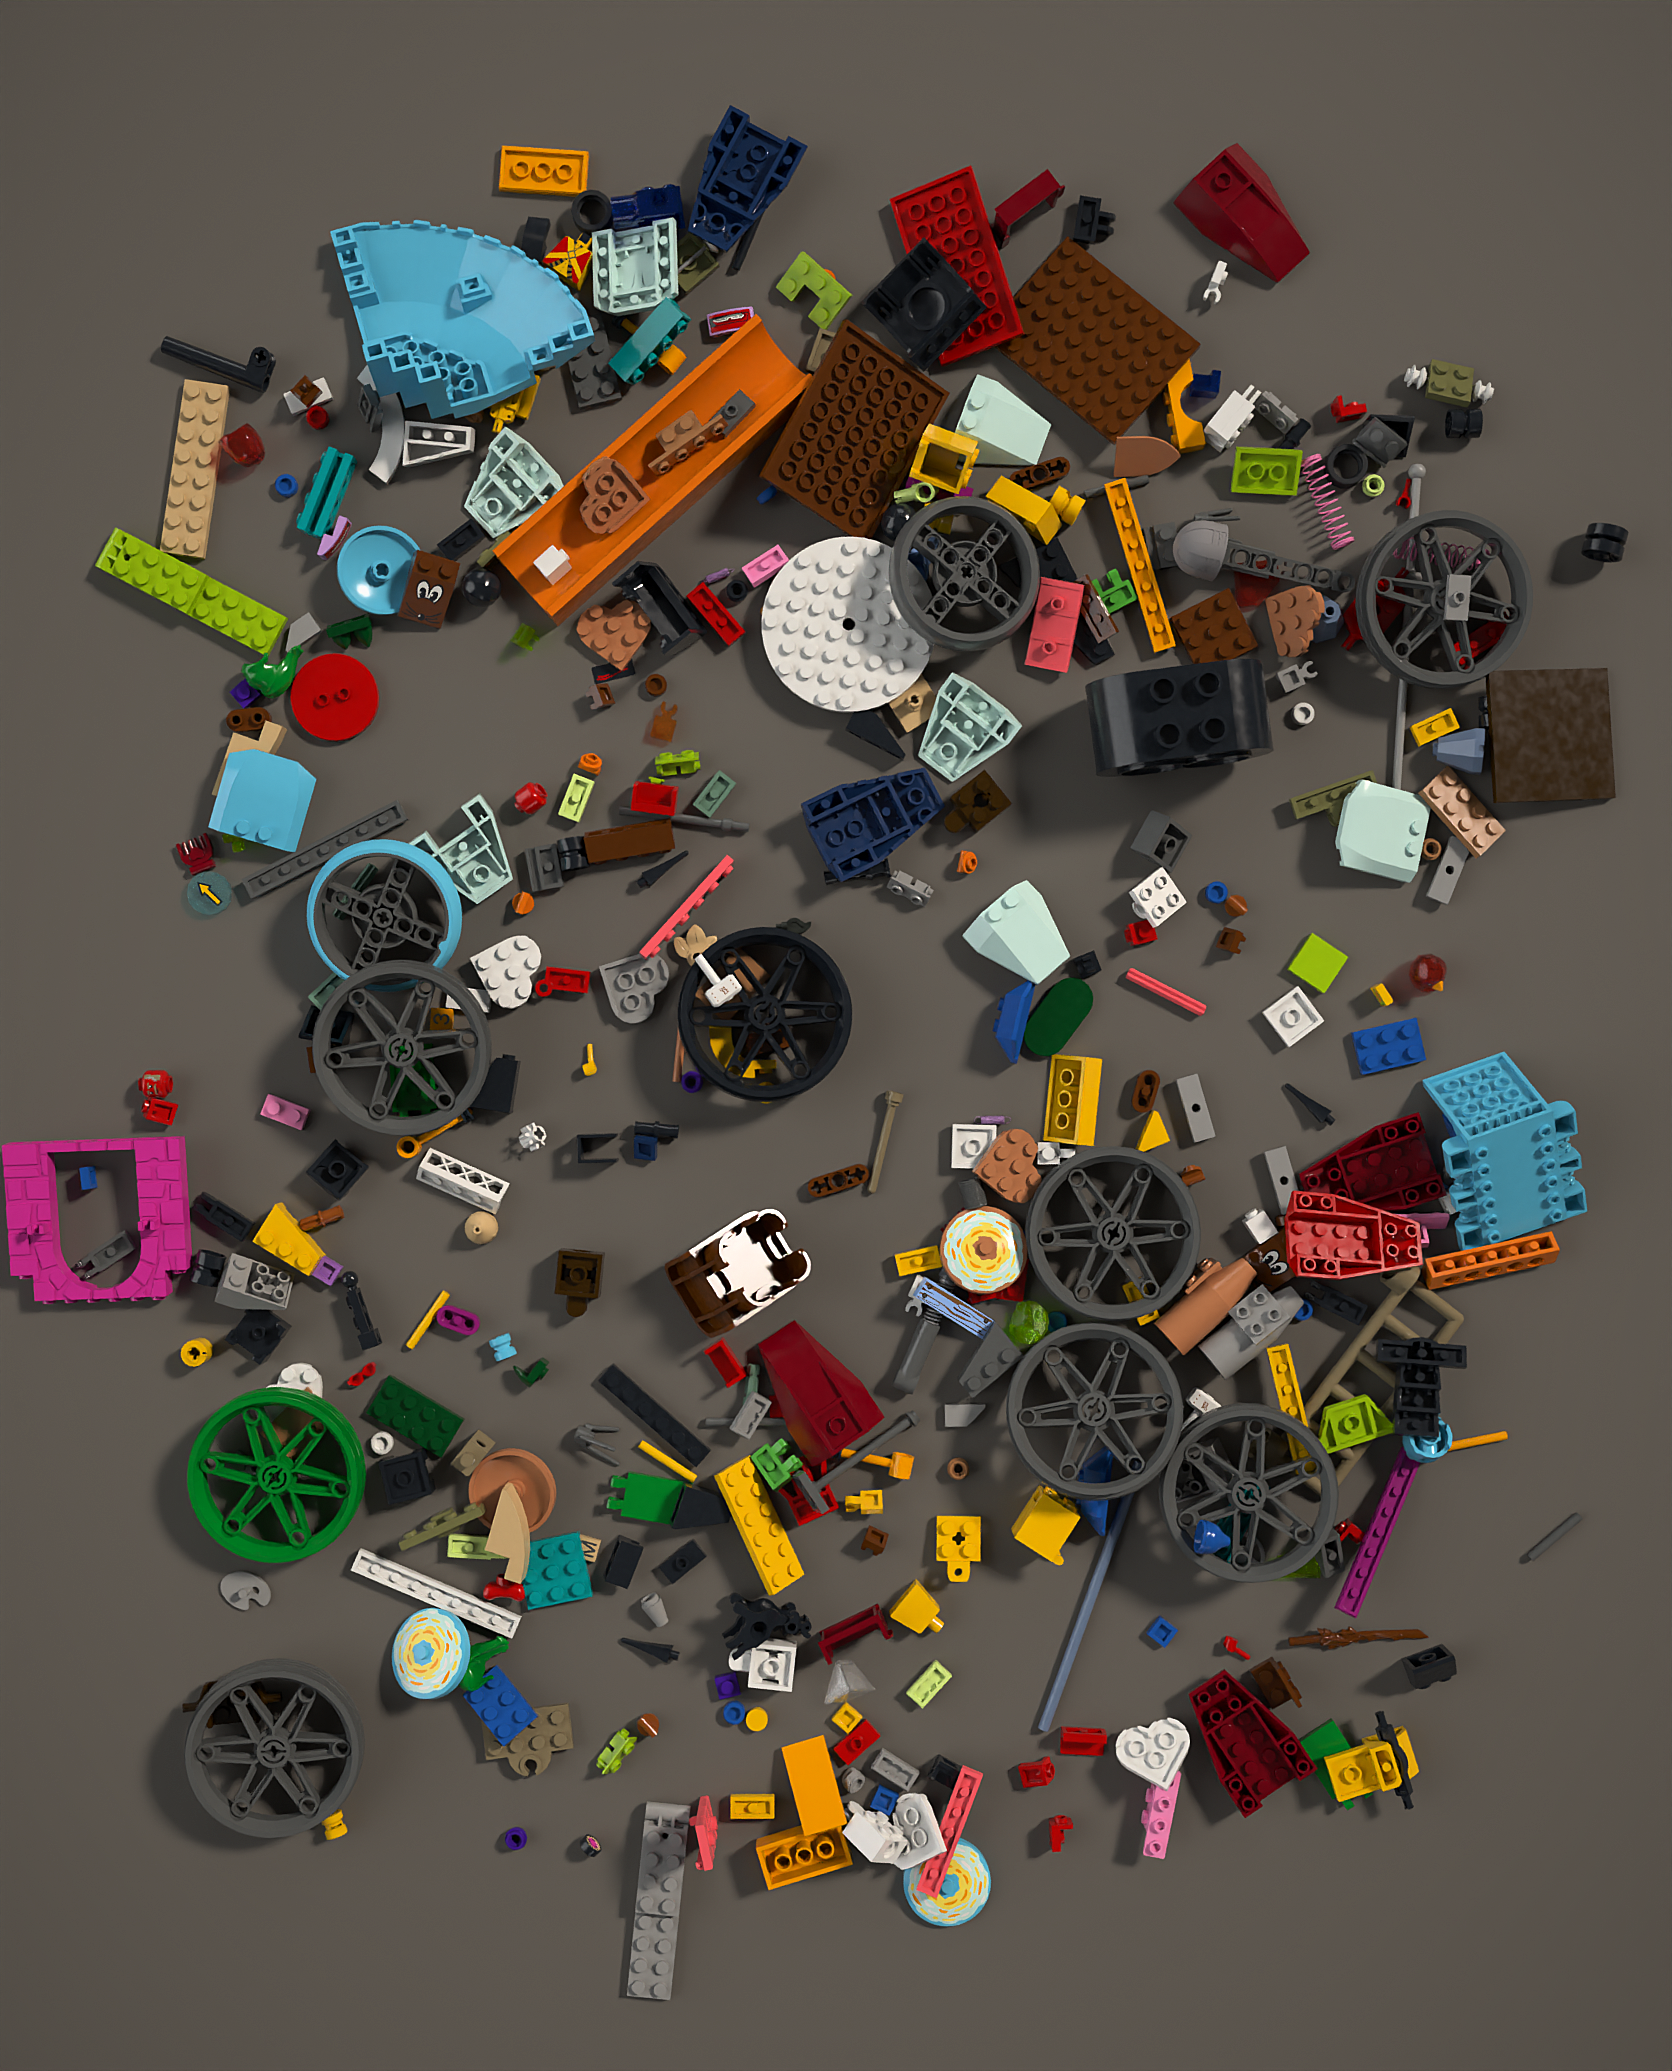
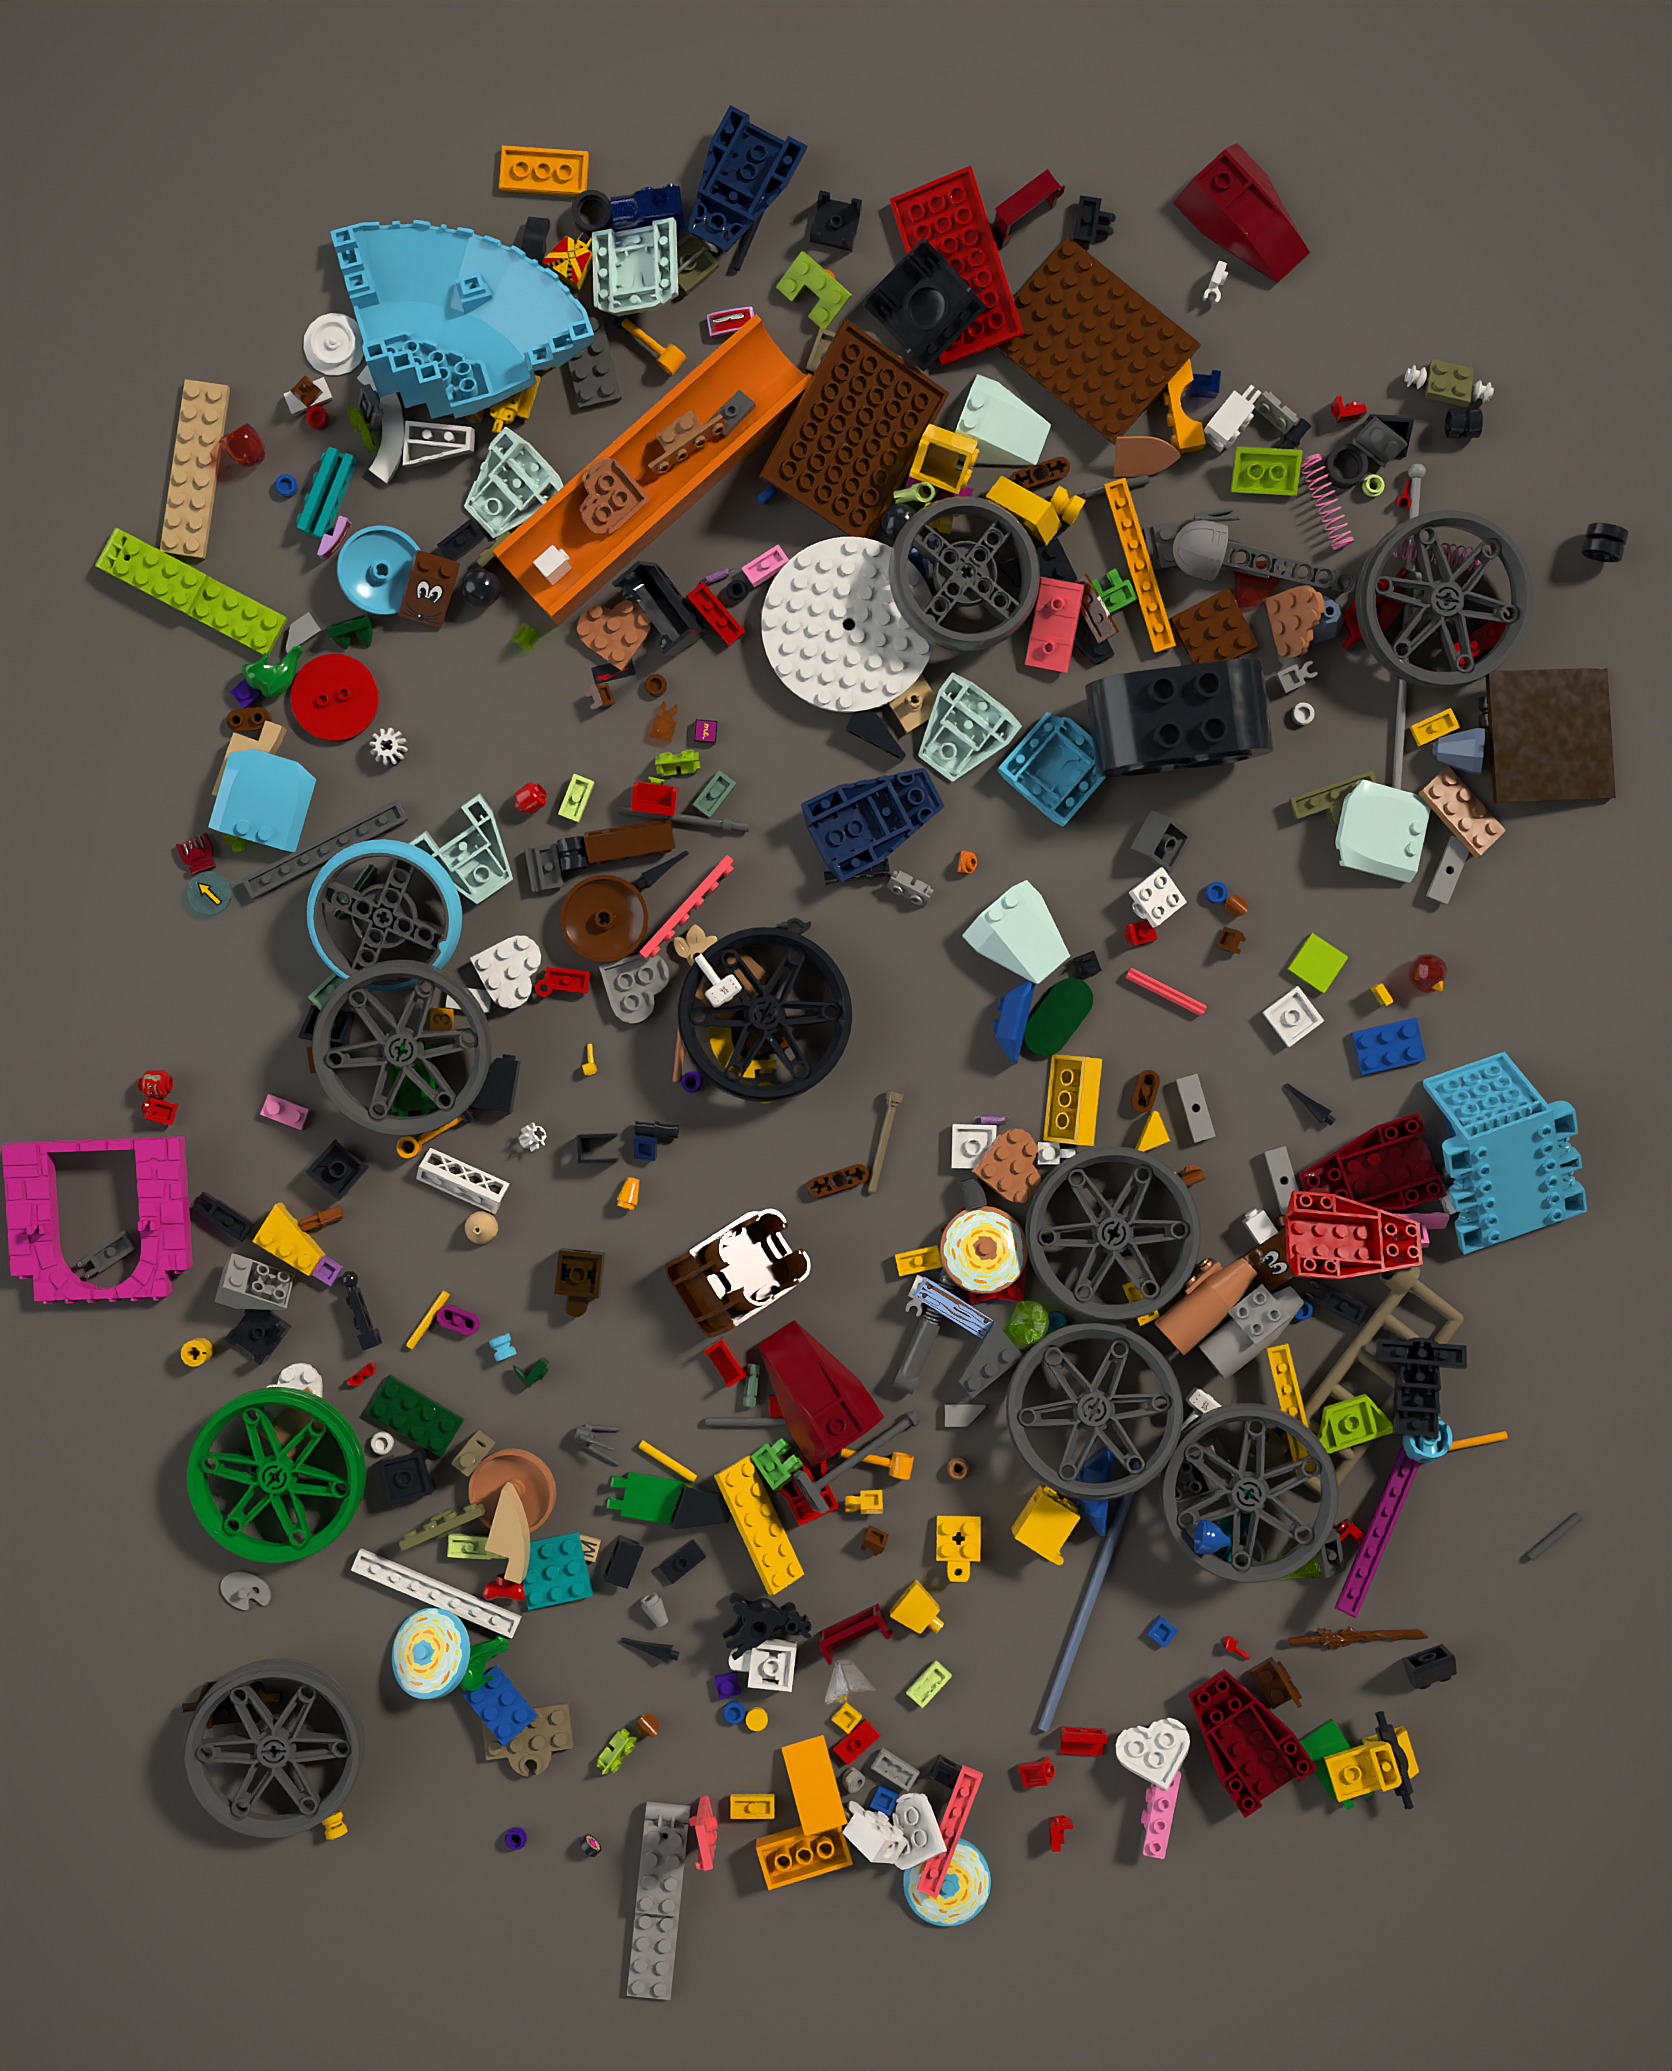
(88, 1177): blue tile -> none
(208, 1268): black wheel -> none
(254, 375): black axle -> none
(334, 344): none -> white piece
(359, 425): none -> clear neon green slope
(387, 755): none -> white gear
(523, 903): orange plate -> none
(590, 763): orange plate -> none
(604, 918): none -> reddish brown dish
(629, 1194): none -> light orange cone
(650, 341): teal brick -> none
(654, 1415): black plate -> none
(705, 731): none -> magenta tile
(750, 1415): light grey plate -> none
(835, 222): none -> black panel
(976, 804): dark brown brick -> none
(1054, 767): none -> medium azure wedge
(1436, 849): medium nougat plate -> none
(1457, 597): light grey plate -> none
(1490, 1260): orange brick -> none

